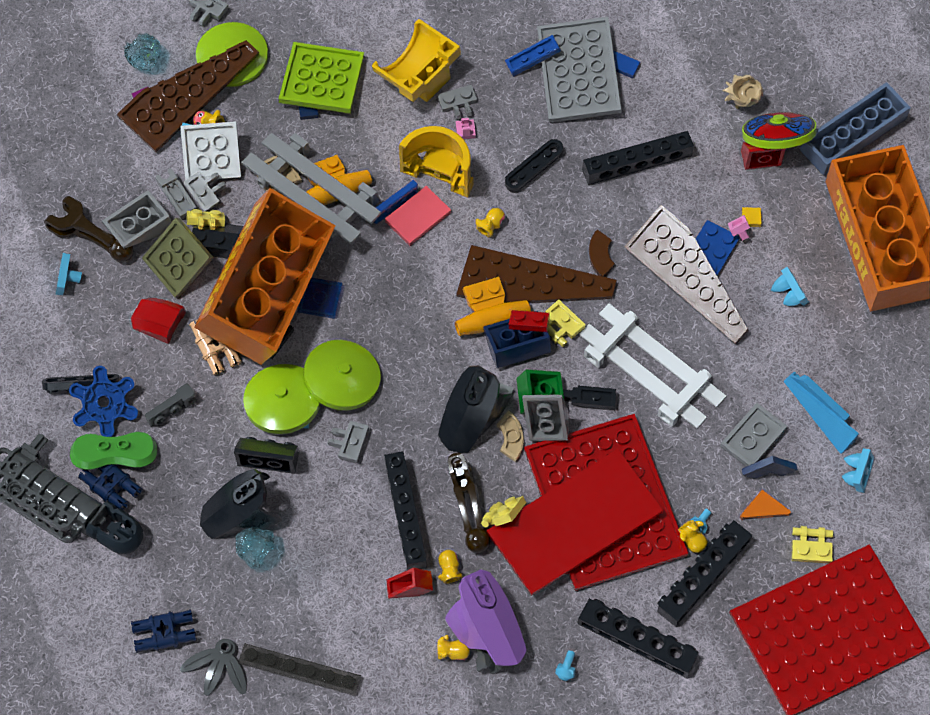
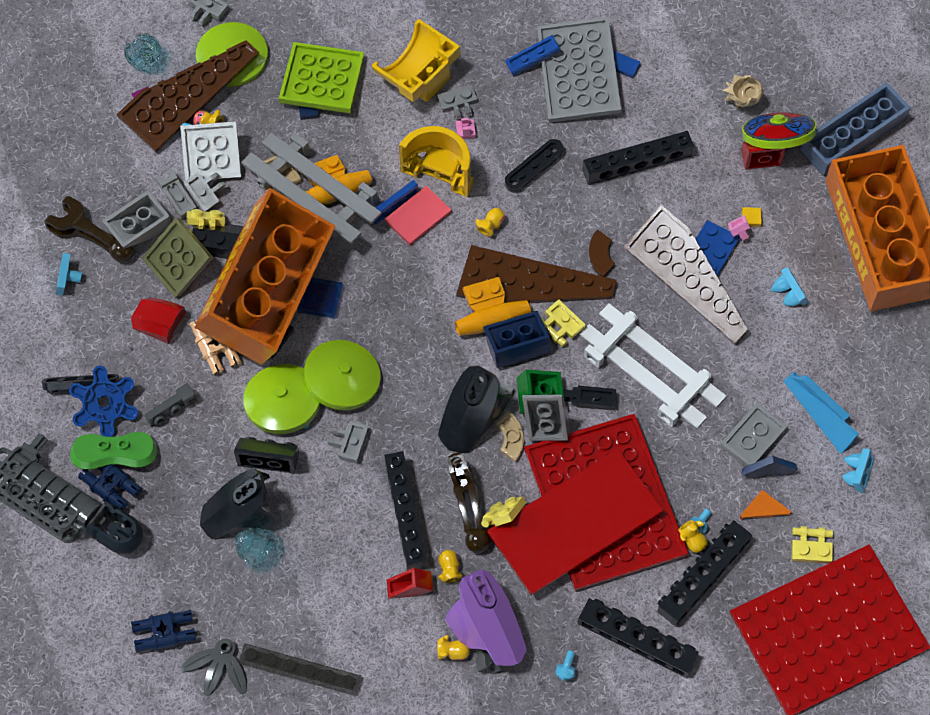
(529, 321): red plate -> none

